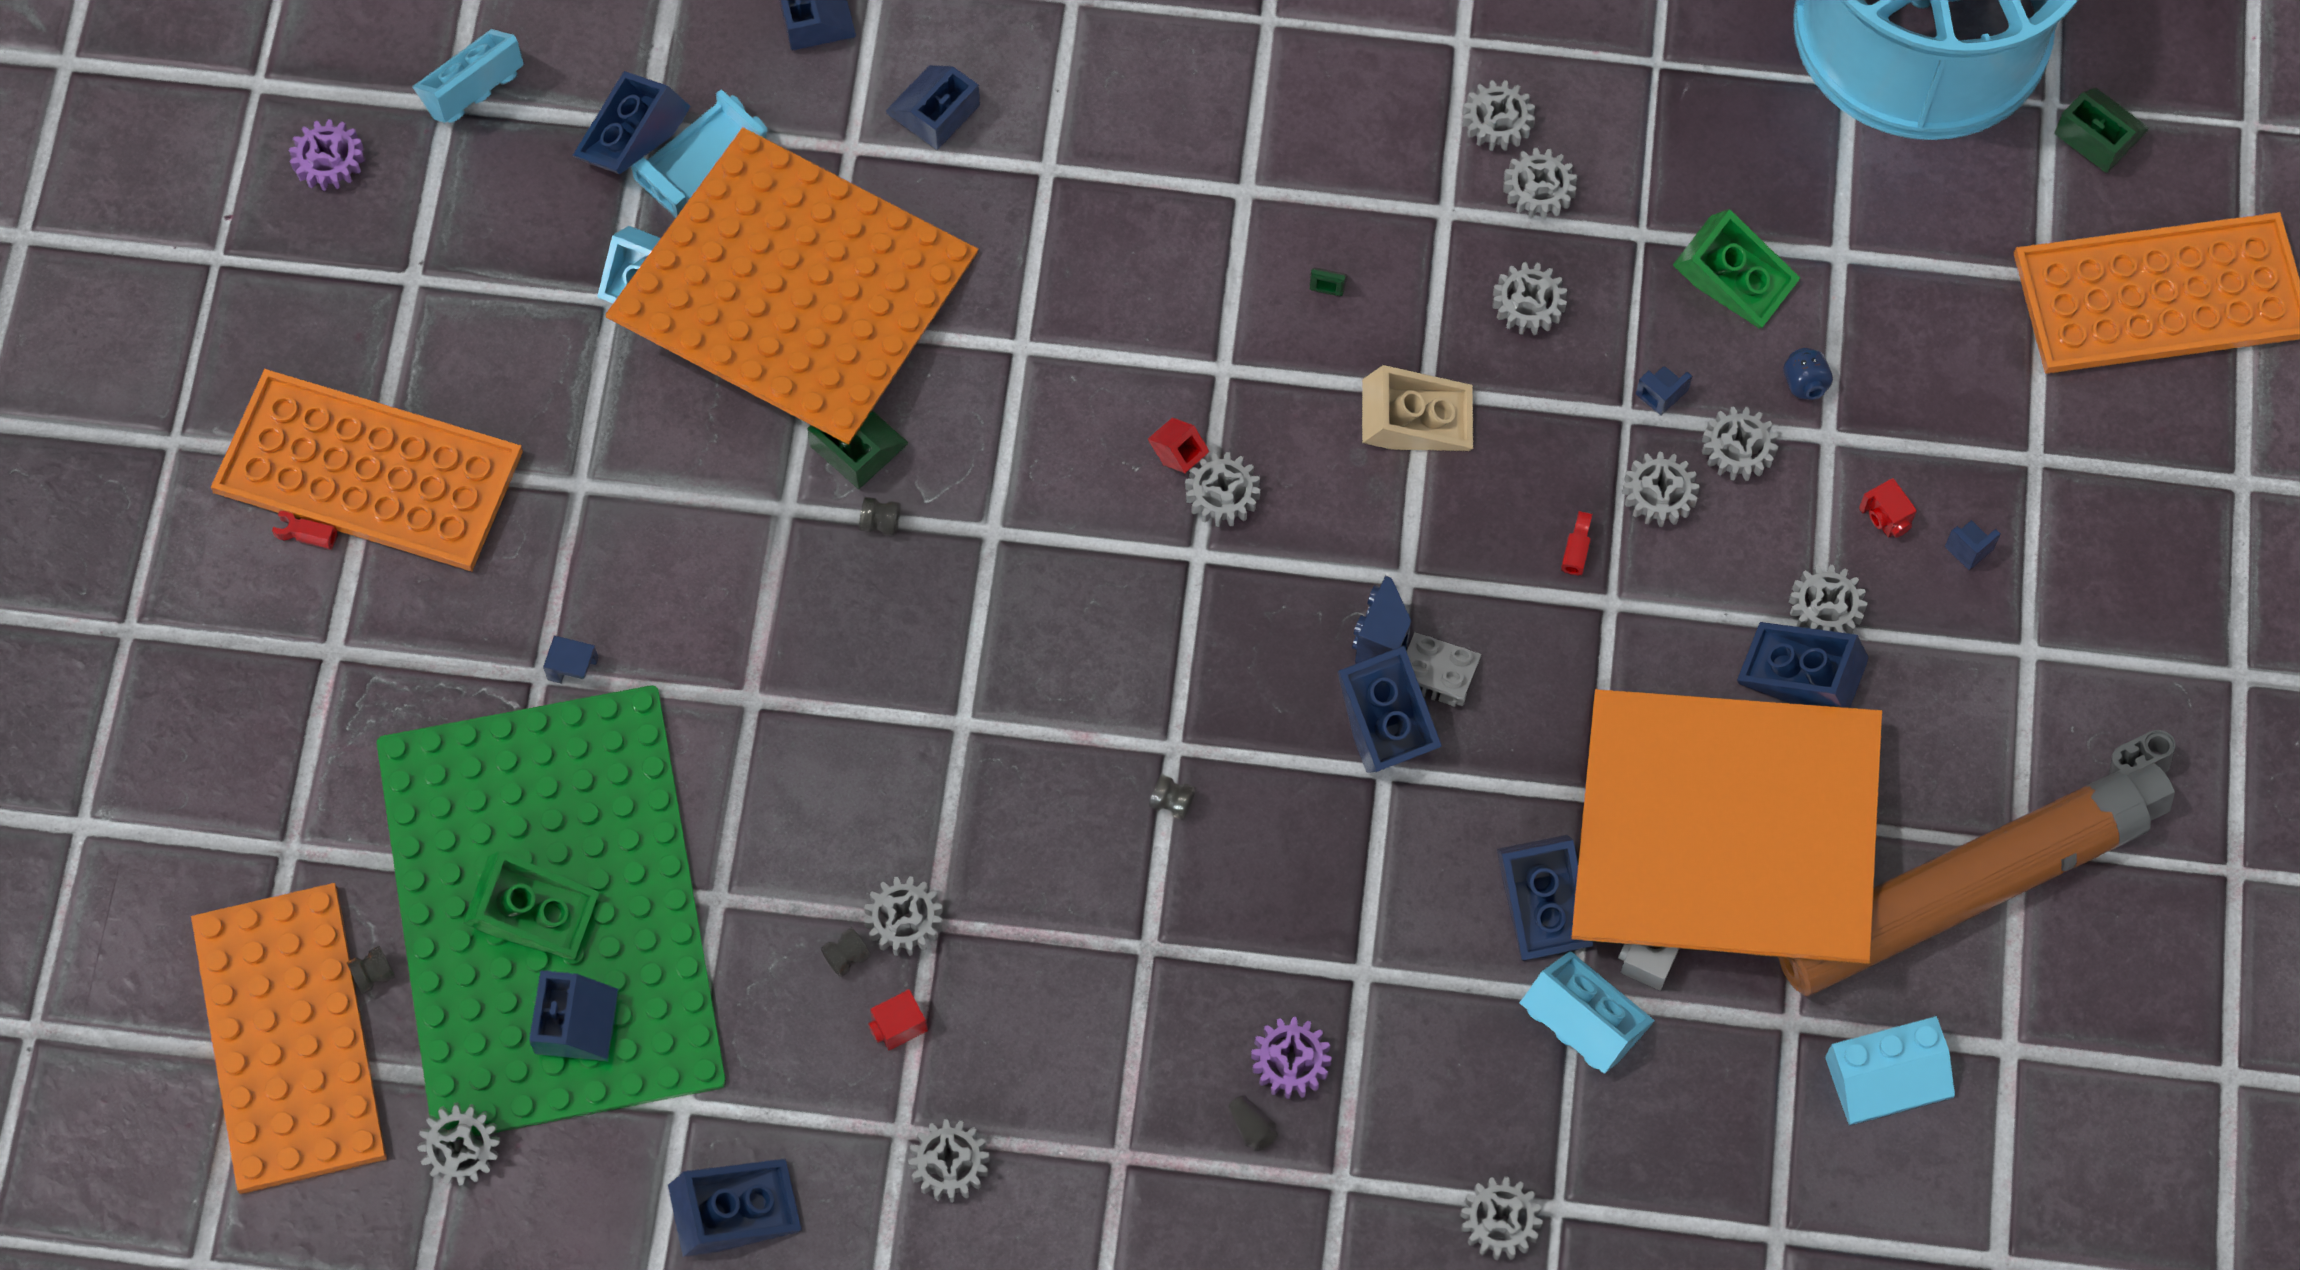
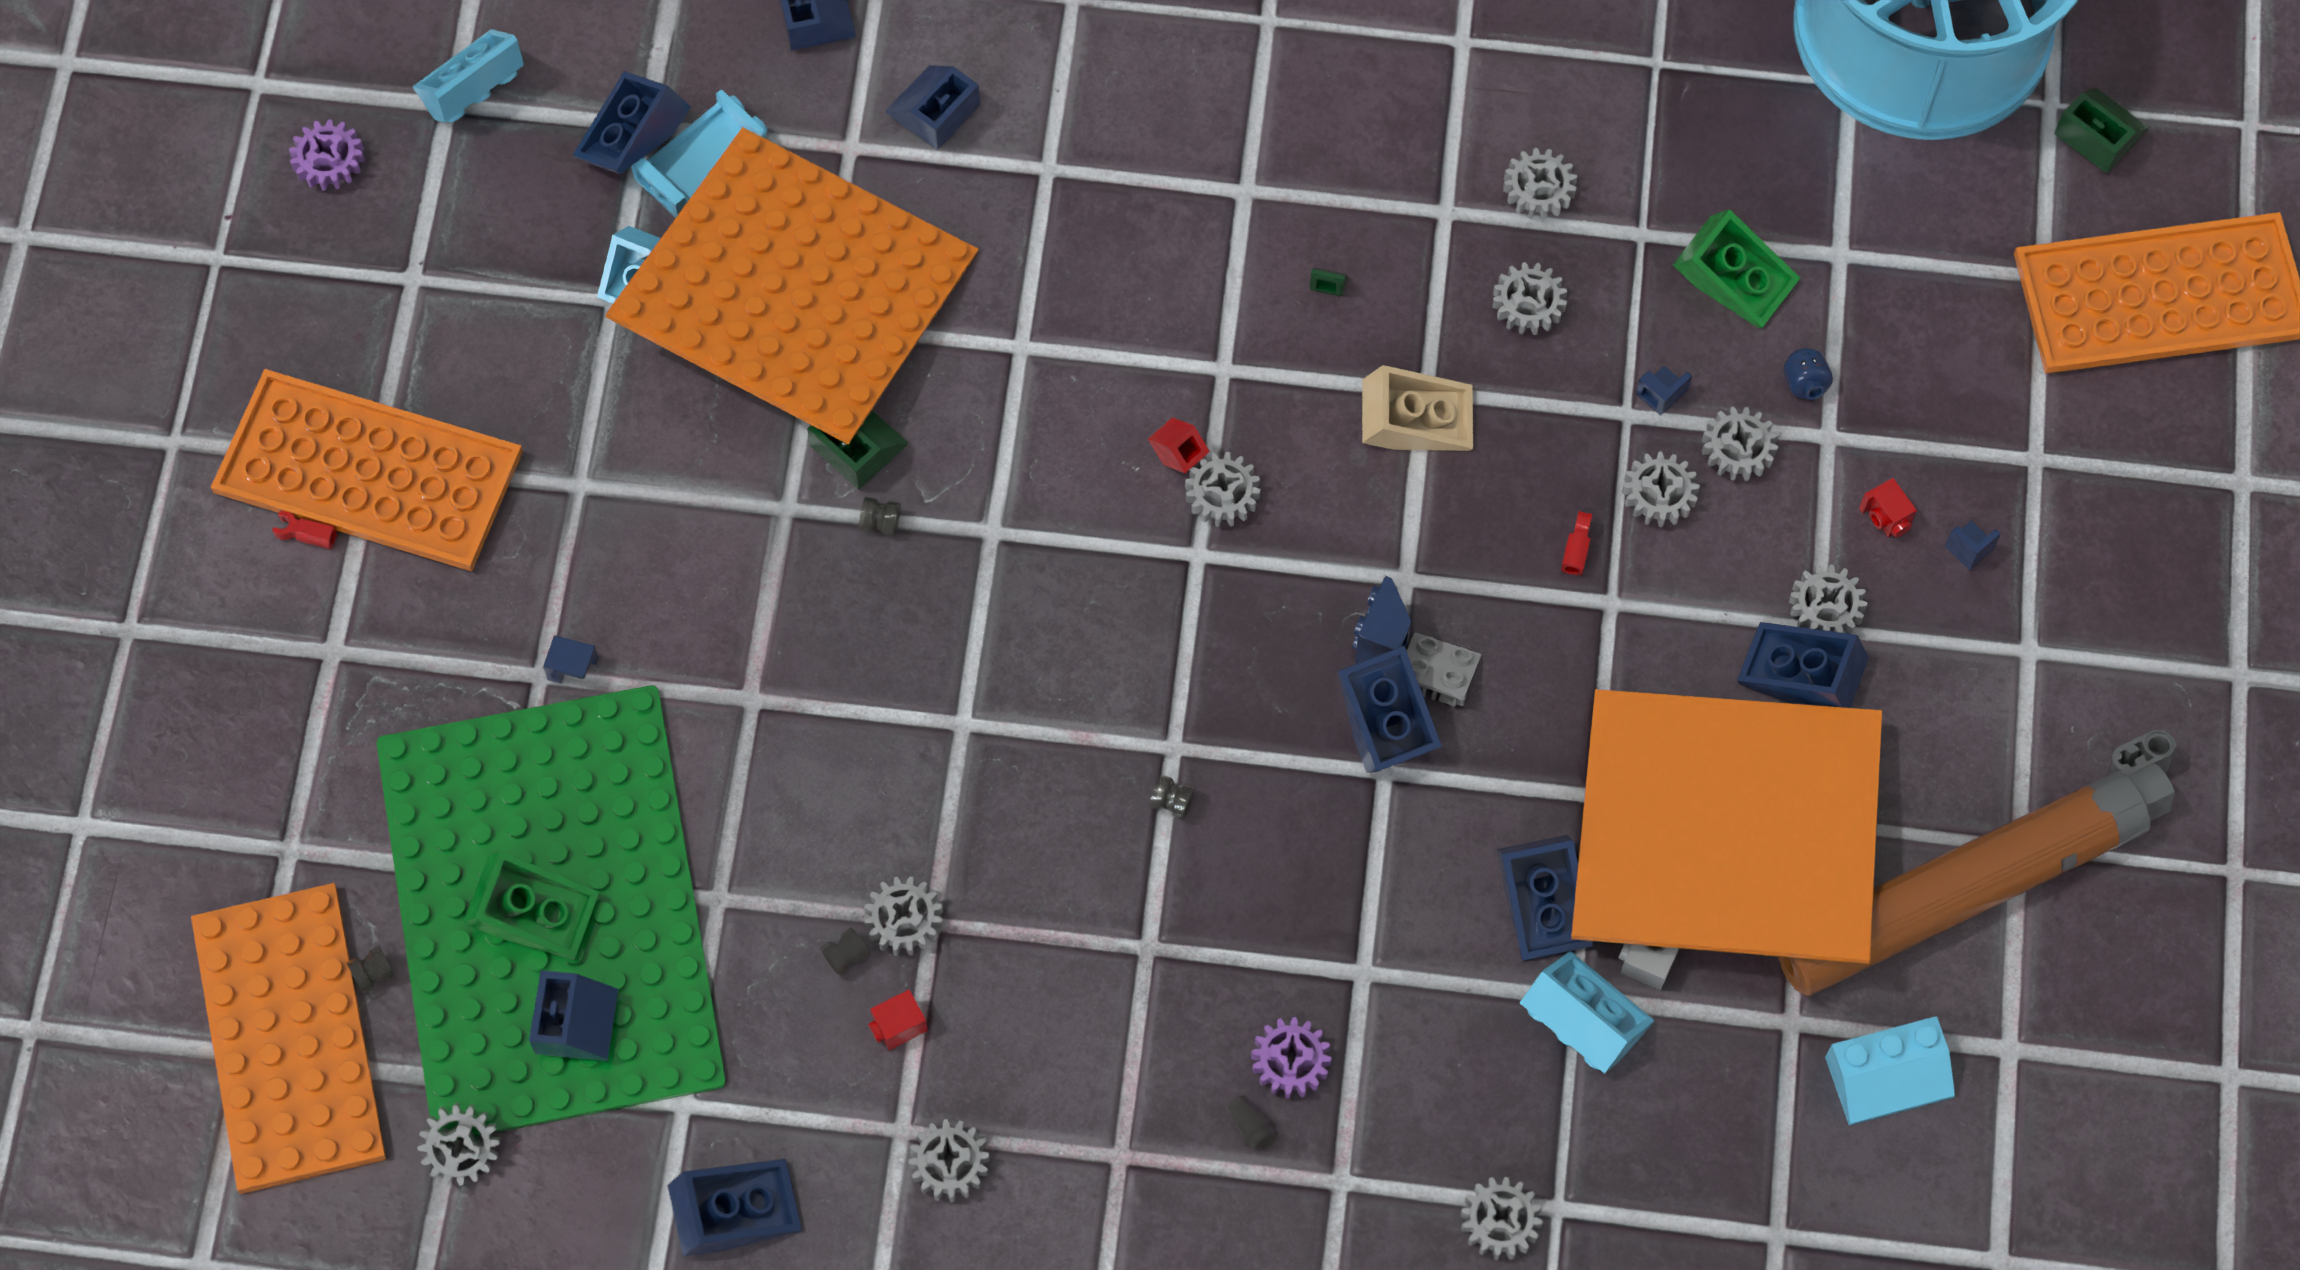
(1492, 104): light grey gear -> none

